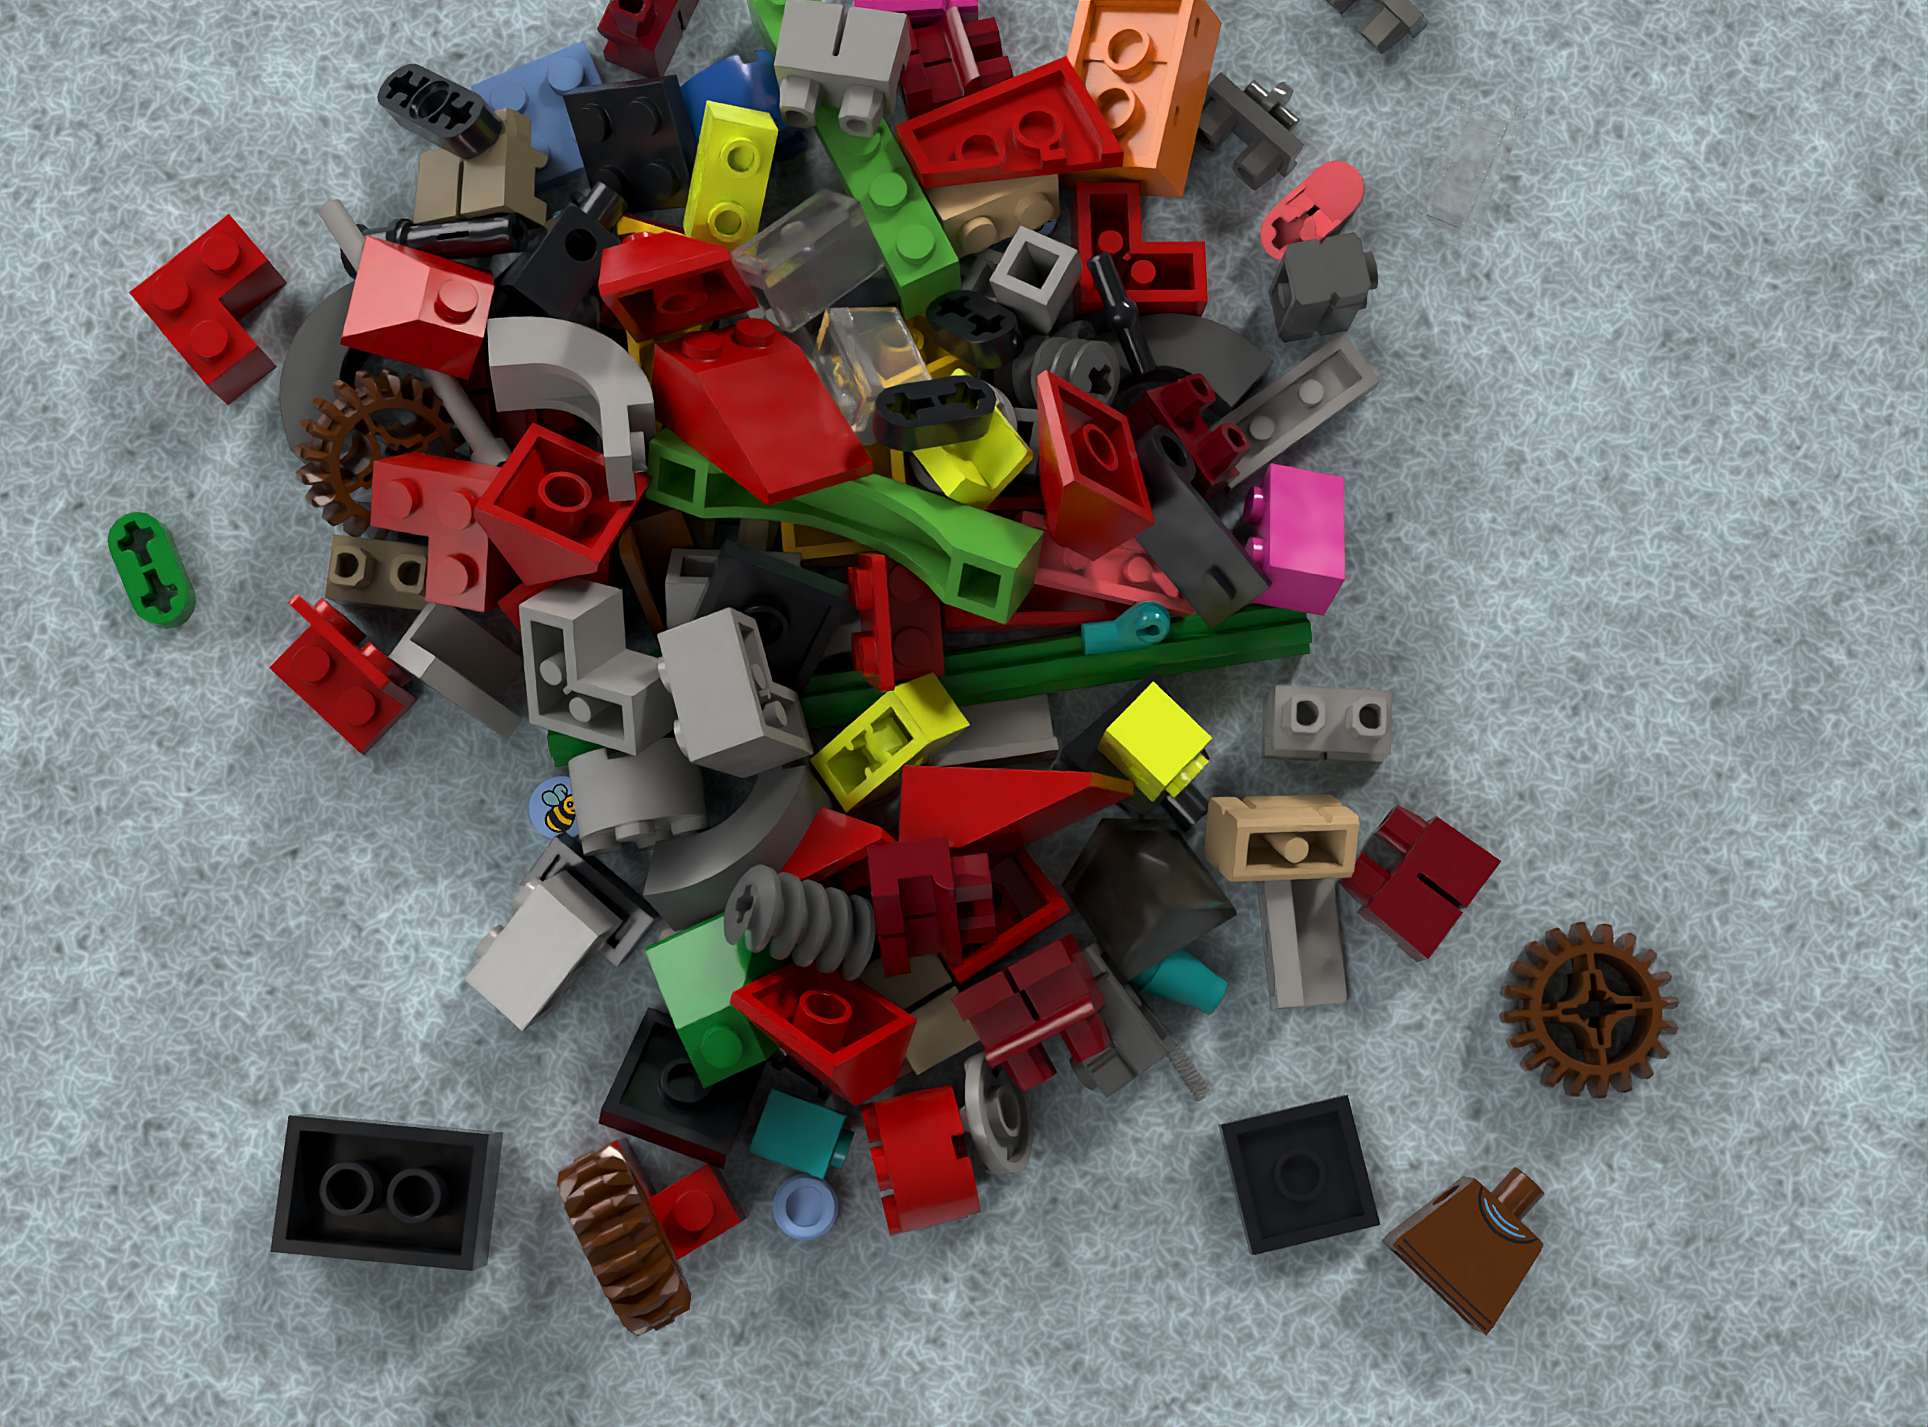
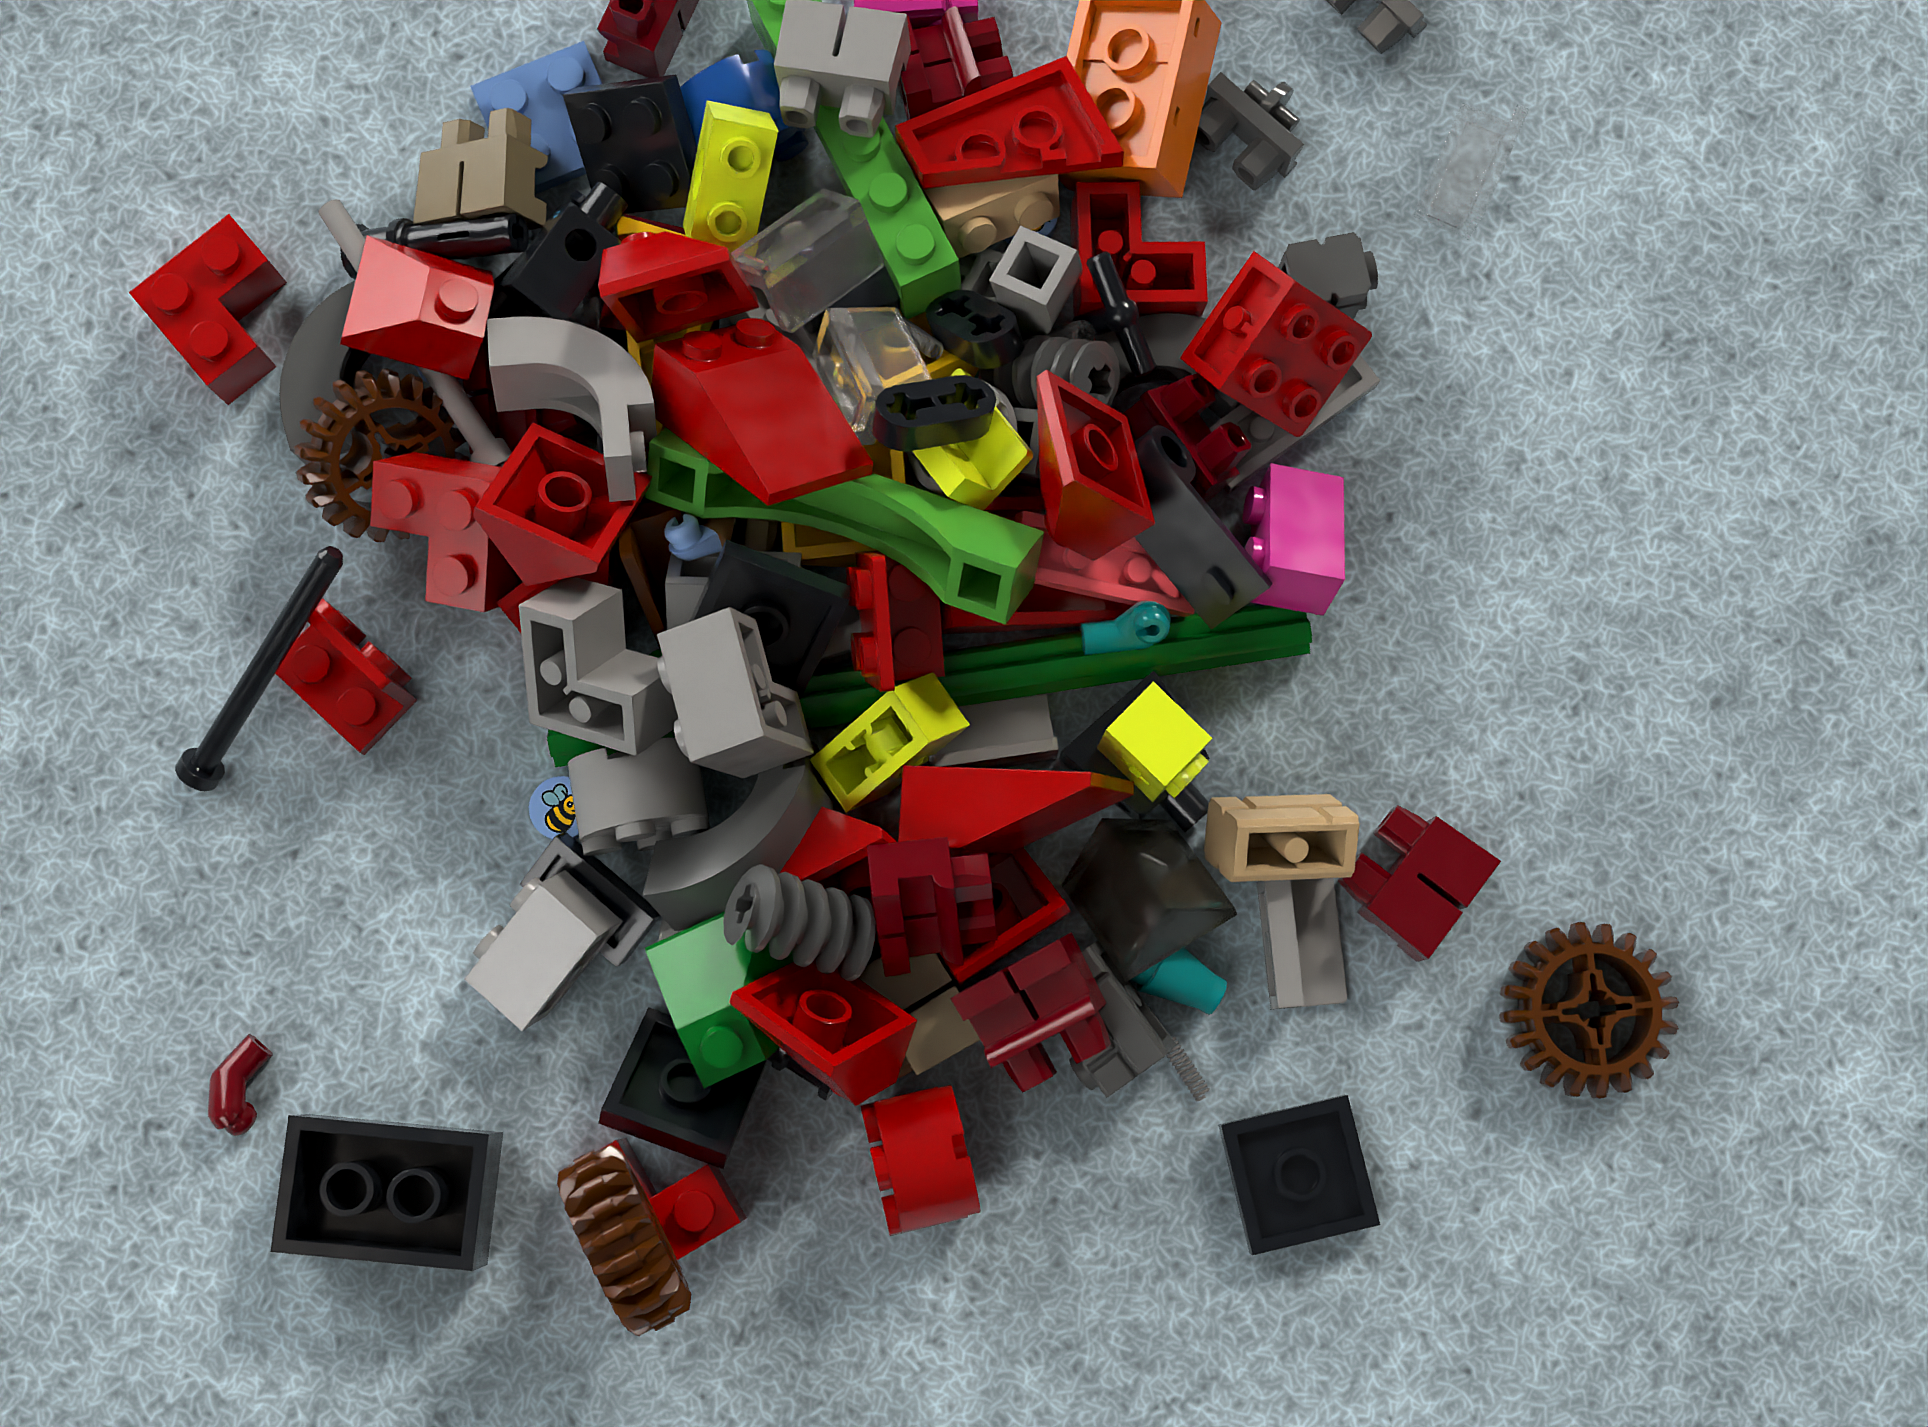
(138, 576): green beam -> none
(202, 766): none -> black bar
(228, 1087): none -> dark red arm
(377, 574): dark tan hips -> none
(440, 111): black beam -> none
(461, 664): light grey panel -> none
(698, 540): none -> light blue arm
(802, 1134): teal brick -> none
(805, 1206): light blue tile -> none
(921, 340): none -> light grey leg
(996, 1117): light grey wheel -> none
(1275, 346): none -> red bracket
(1333, 188): coral piece -> none
(1335, 721): light grey hips -> none
(1472, 1245): reddish brown torso -> none

